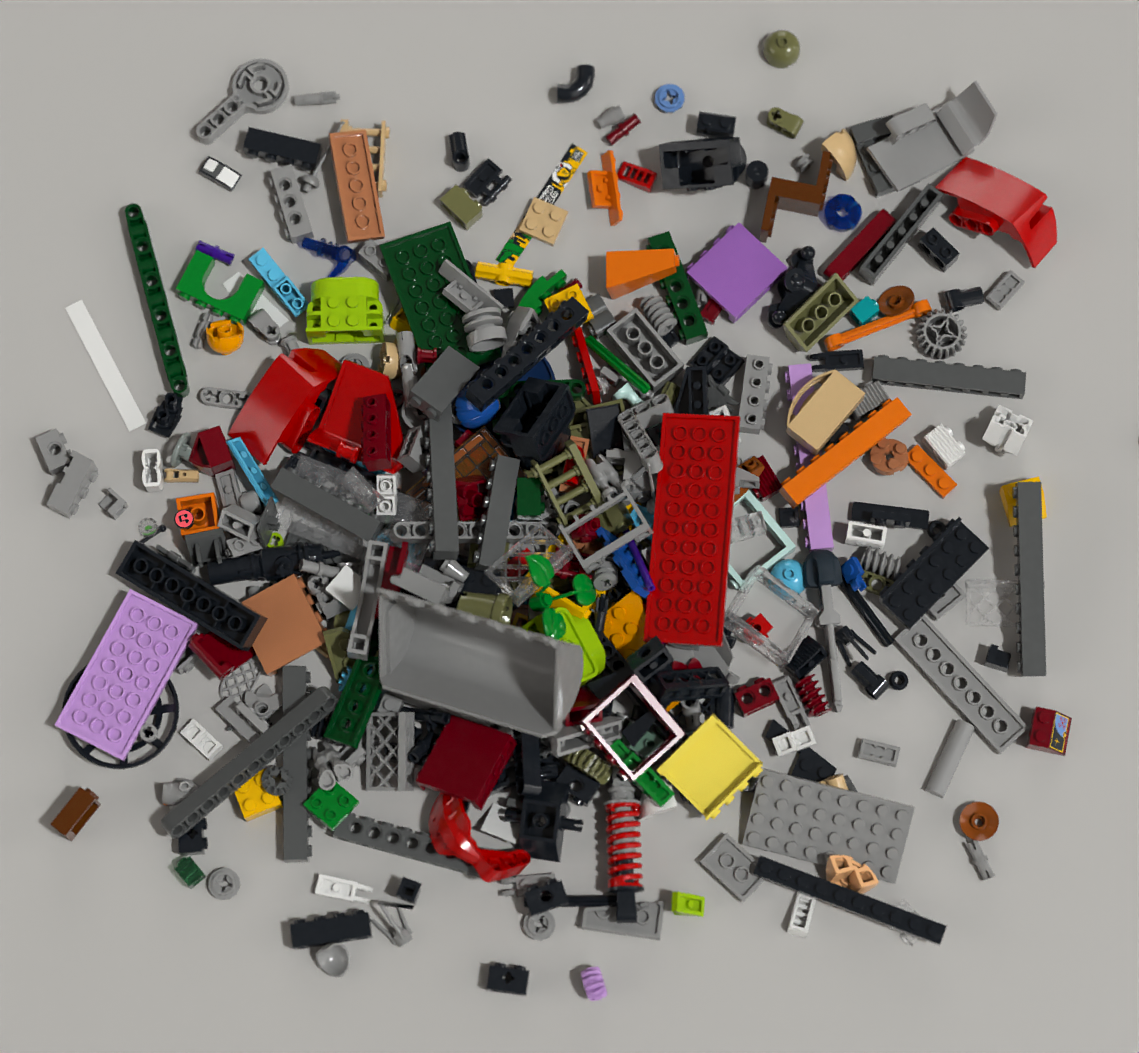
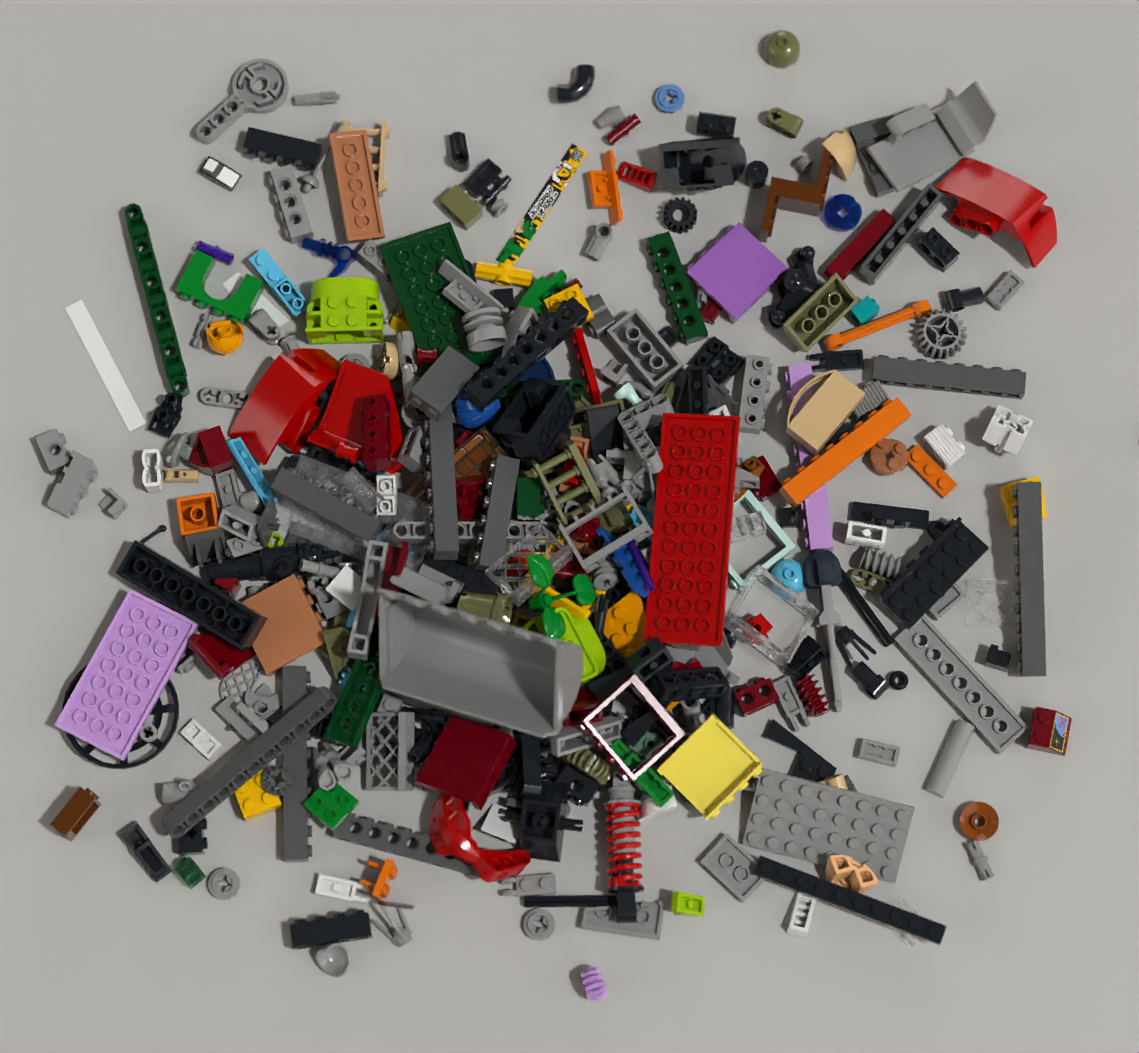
(146, 851): none -> black slope
(148, 527): clear tile -> none
(176, 558): dark grey piece -> none
(184, 519): tile -> none
(229, 585): none -> dark red slope
(388, 872): none -> orange plate
(409, 890): black brick -> none
(454, 570): light grey cone -> none
(498, 984): black brick -> none
(499, 207): none -> light grey bush
(537, 906): black brick -> none
(543, 221): tan plate -> none
(598, 243): none -> light grey piece
(603, 385): clear tile -> none
(617, 364): green axle -> none
(637, 268): orange slope -> none
(658, 314): light grey piece -> none
(676, 225): none -> black tyre
(794, 741): white slope -> none
(852, 573): blue plate -> none
(896, 300): dark orange dish -> none

